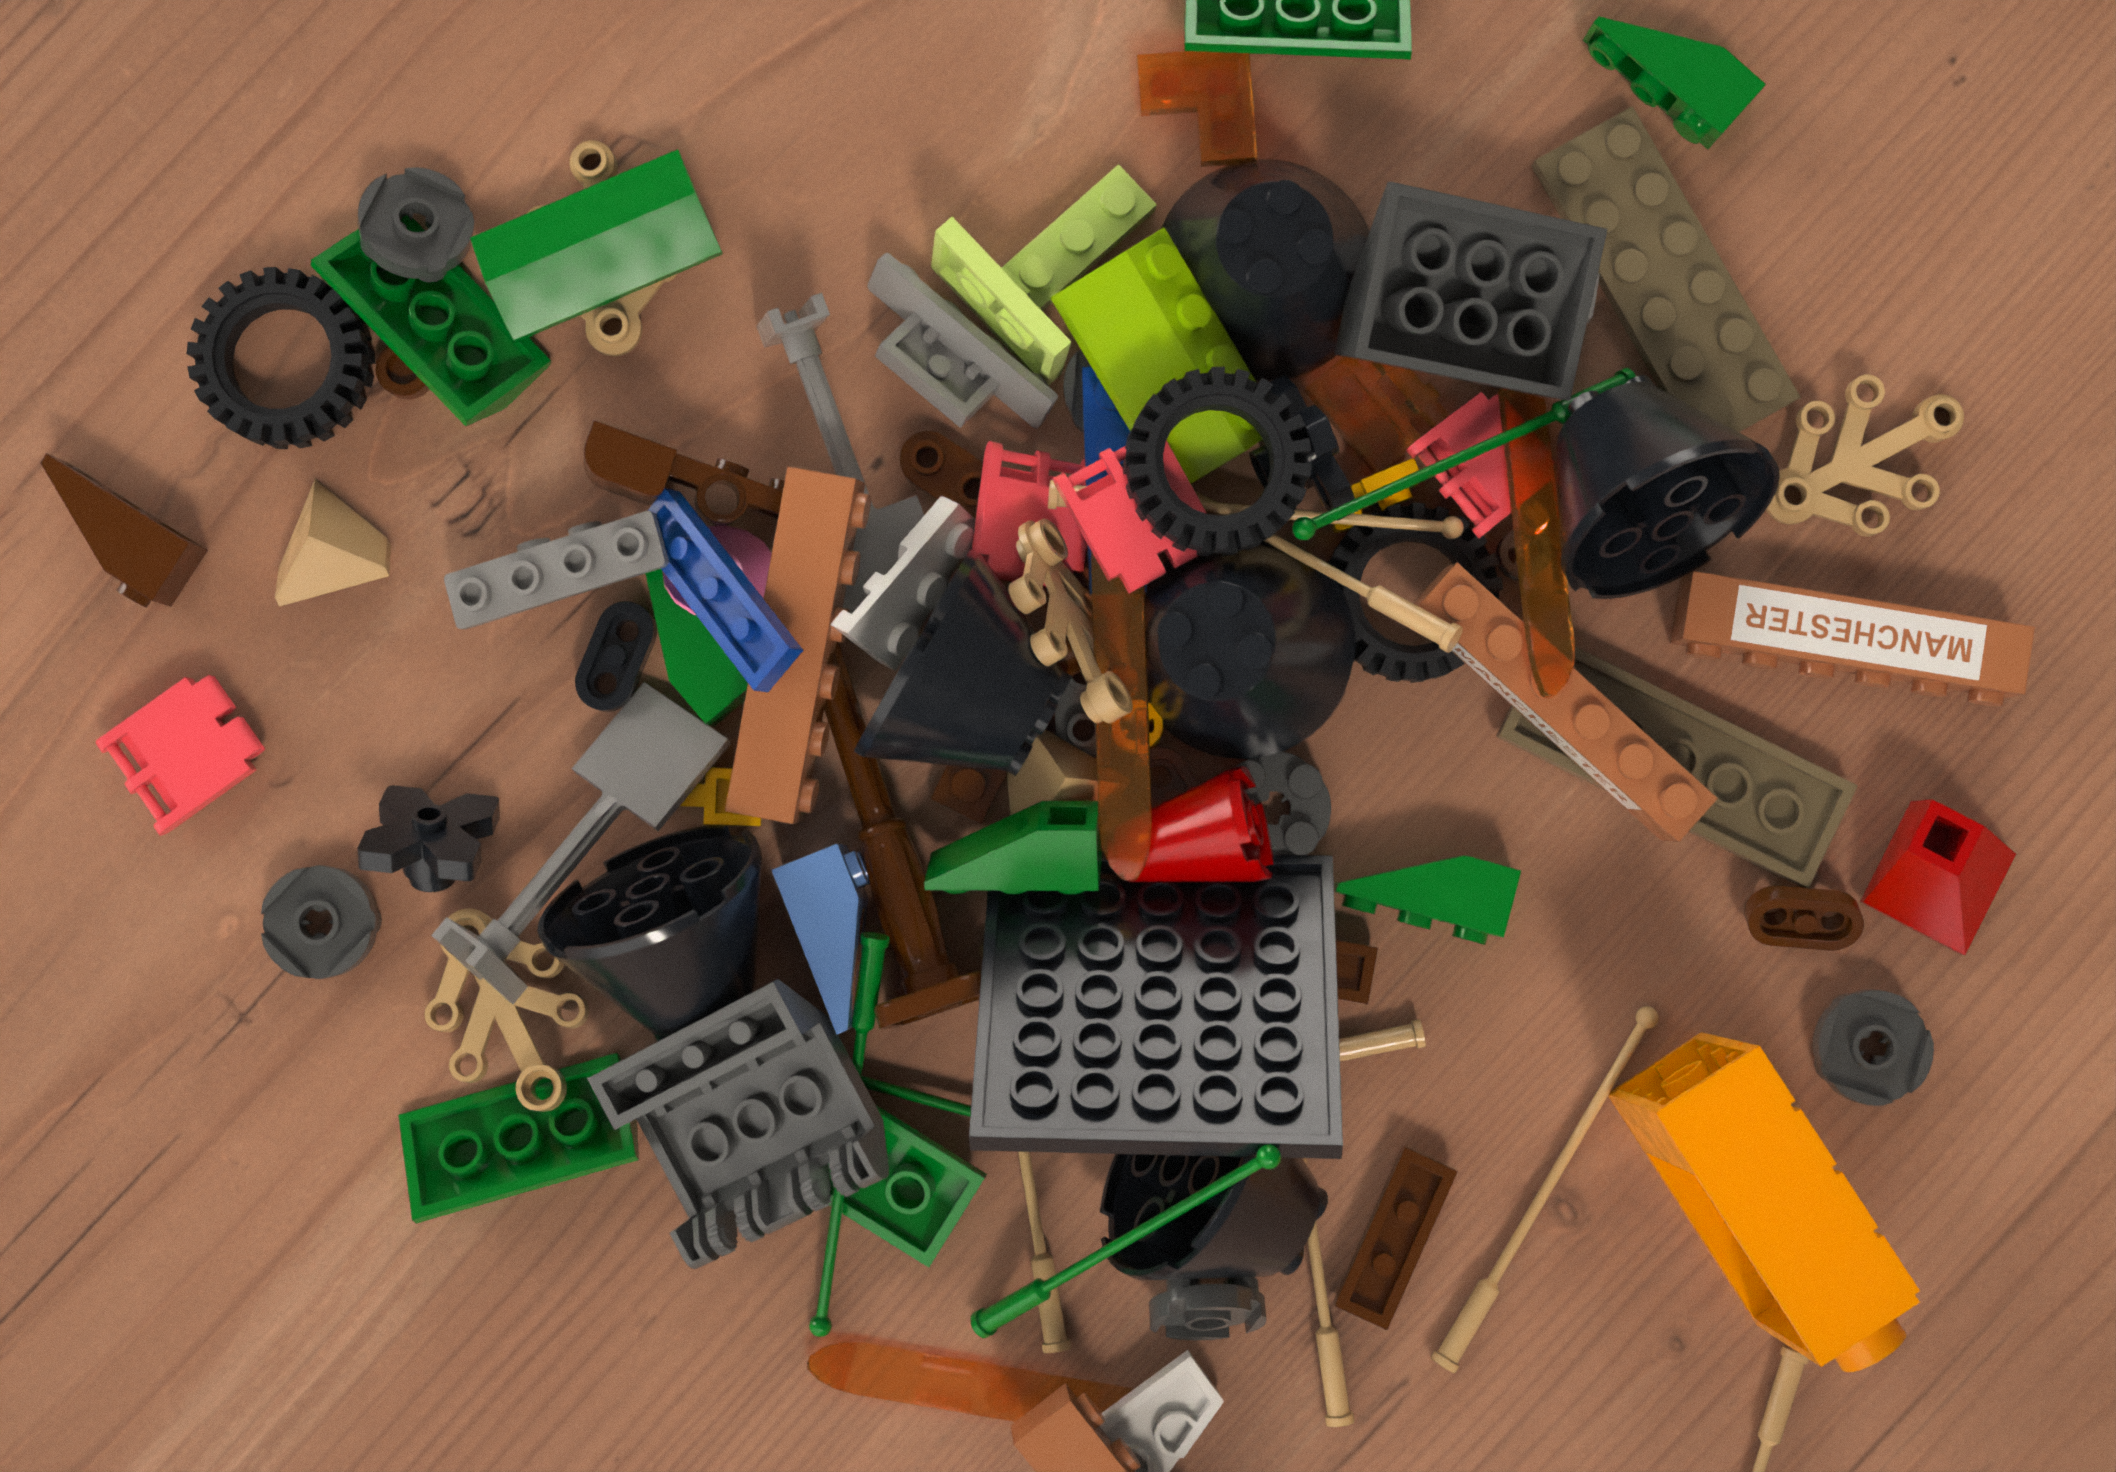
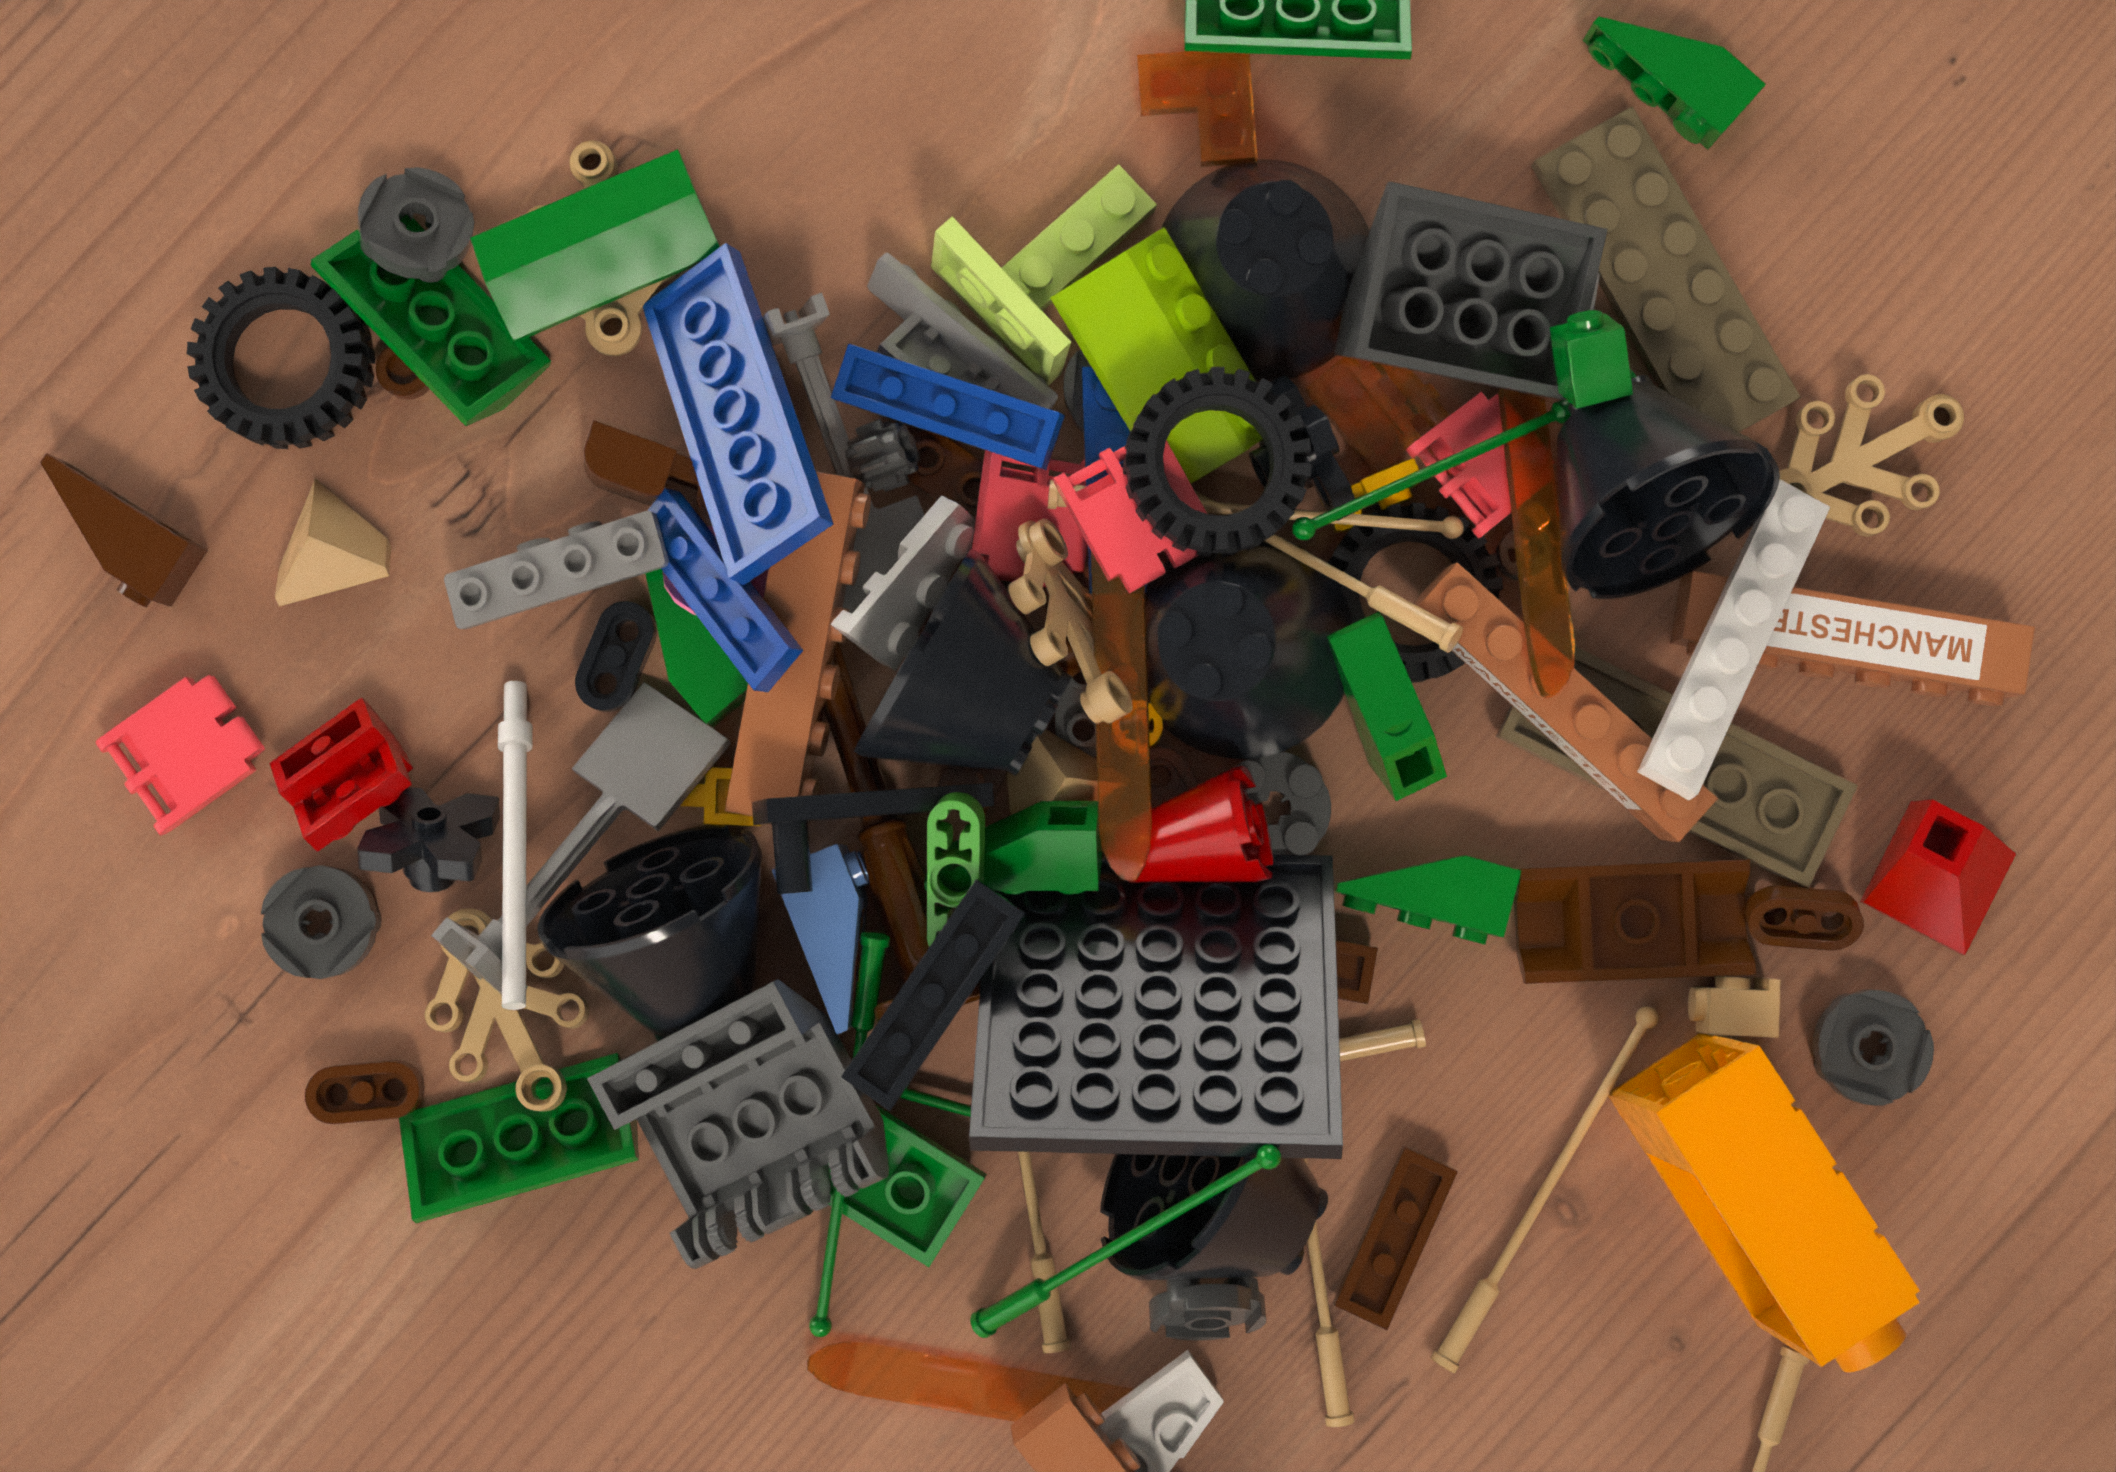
(342, 774): none -> red brick
(367, 1092): none -> reddish brown plate
(514, 740): none -> white bar
(736, 415): none -> plate
(791, 815): none -> black piece
(882, 455): none -> dark grey gear
(933, 994): none -> black piece
(941, 836): none -> bright green beam
(947, 406): none -> blue plate
(1386, 708): none -> green slope
(1591, 359): none -> green brick
(1632, 921): none -> reddish brown piece
(1733, 642): none -> white plate
(1735, 1008): none -> tan brick

